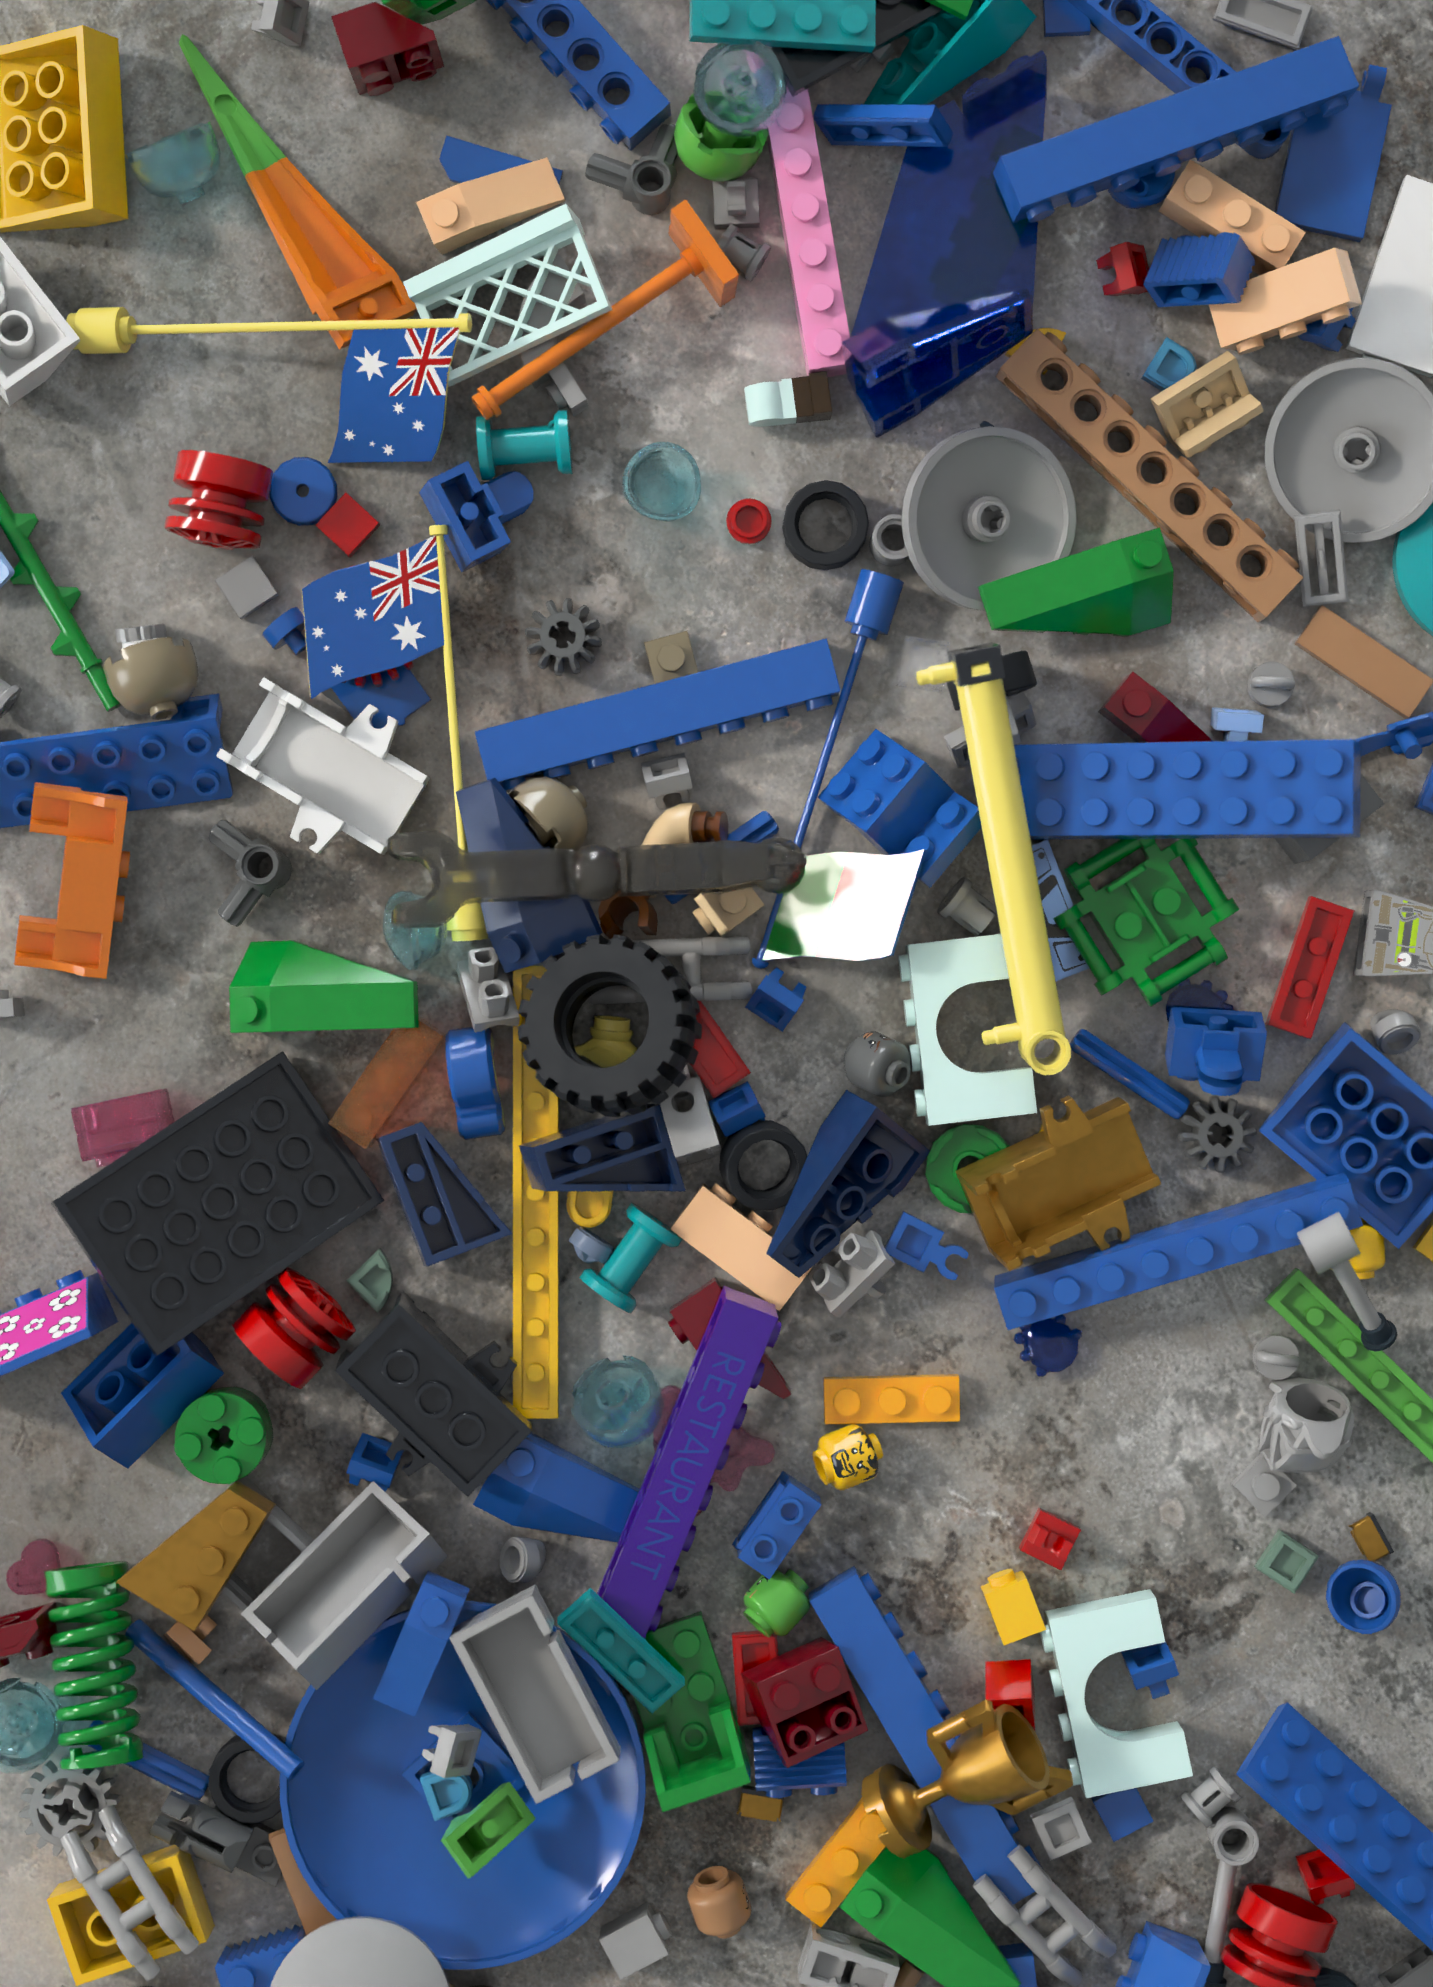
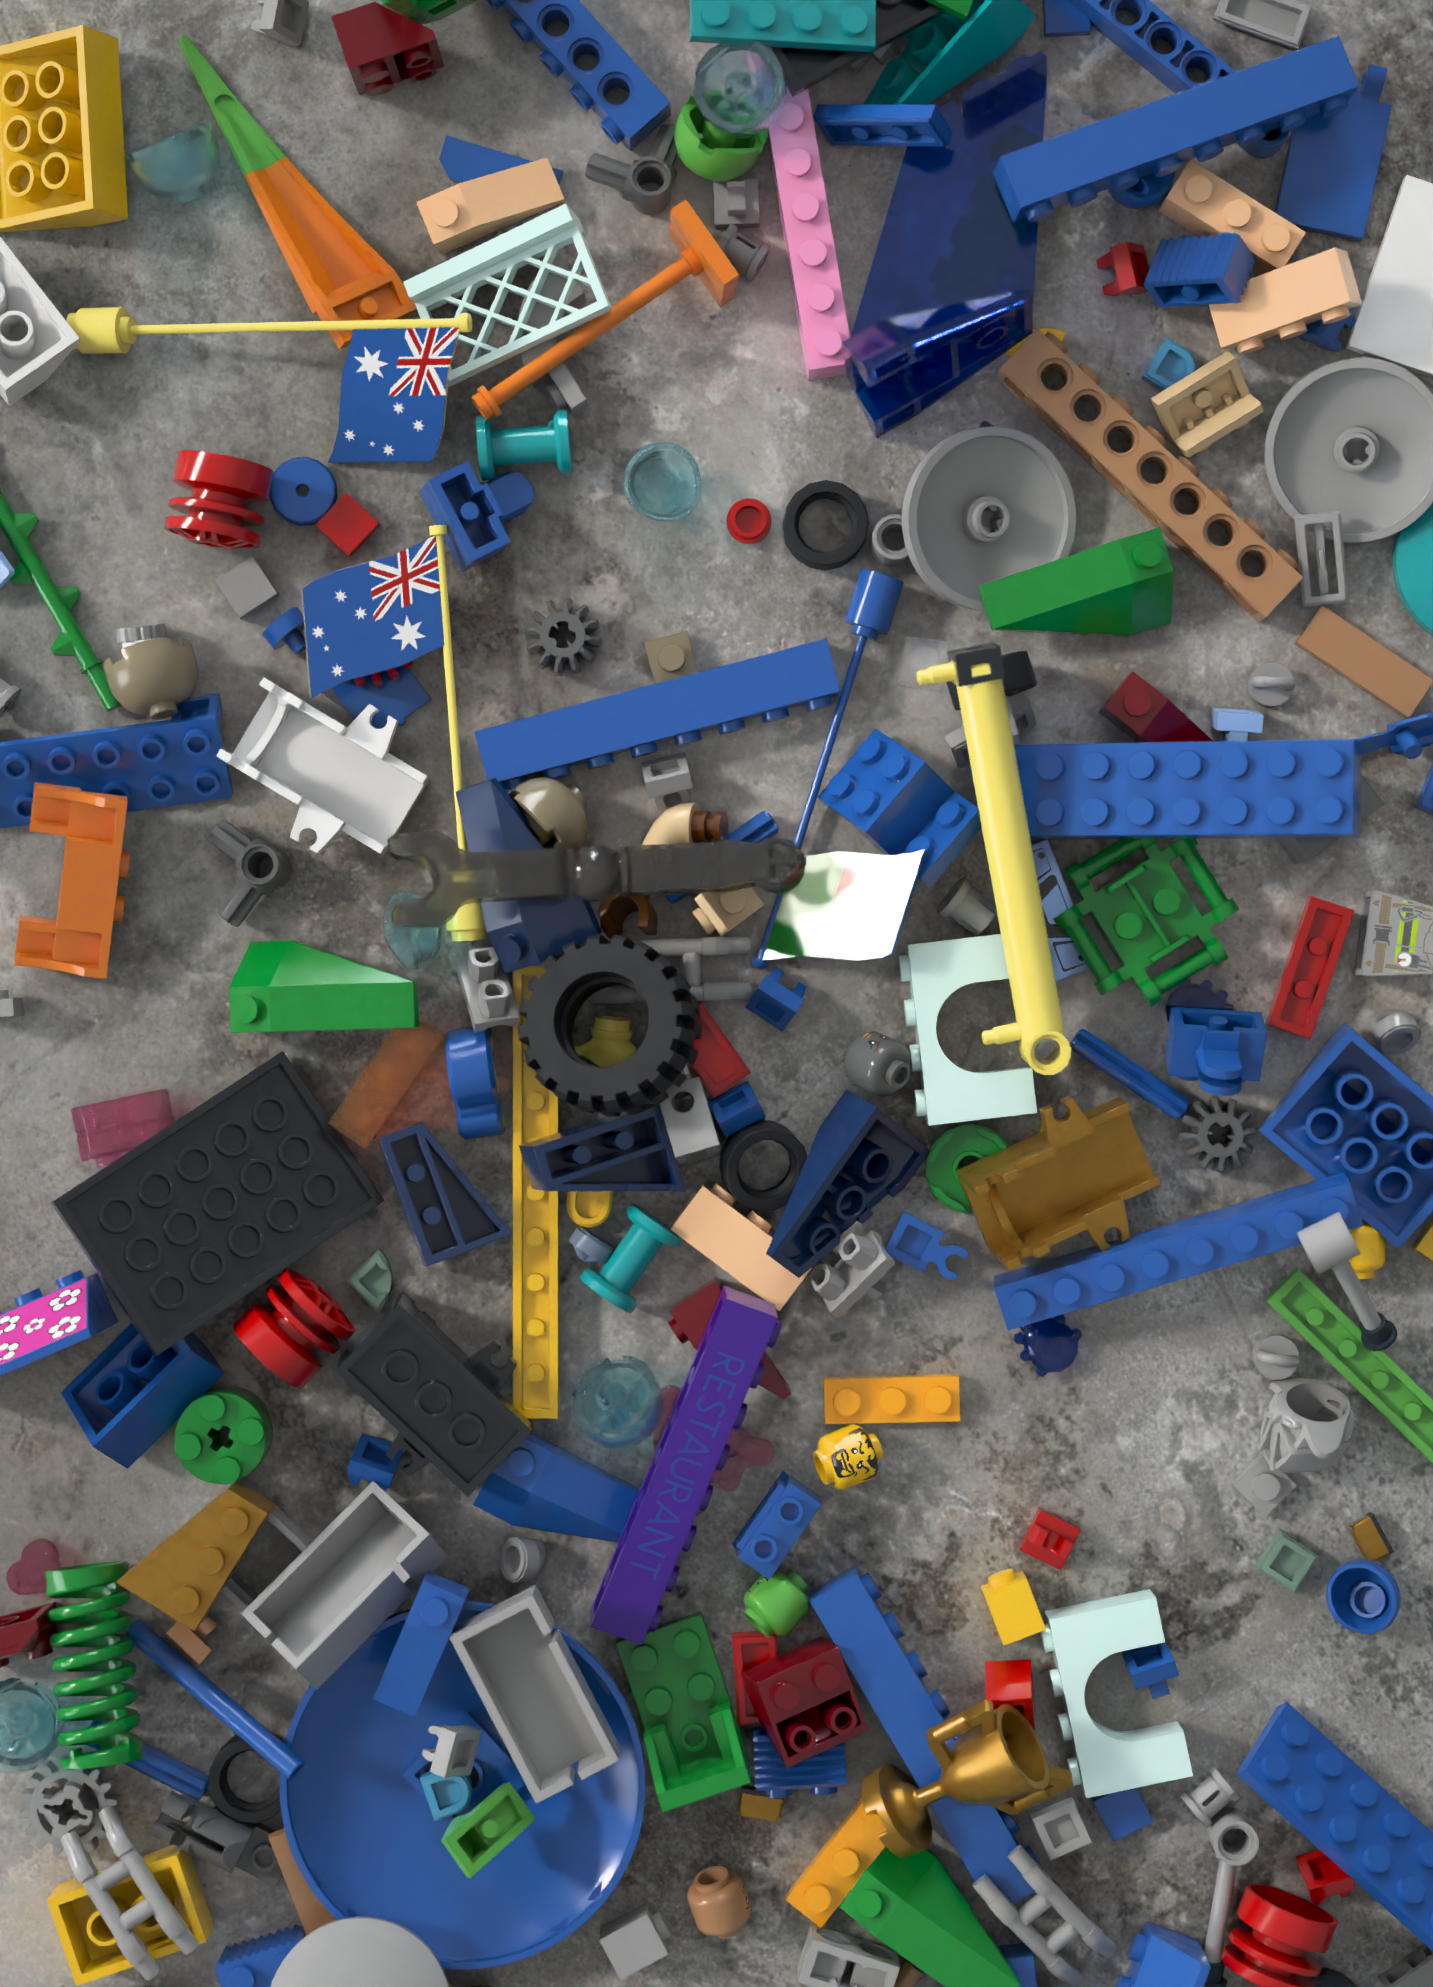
(621, 1650): teal tile -> none
(789, 401): leg -> none

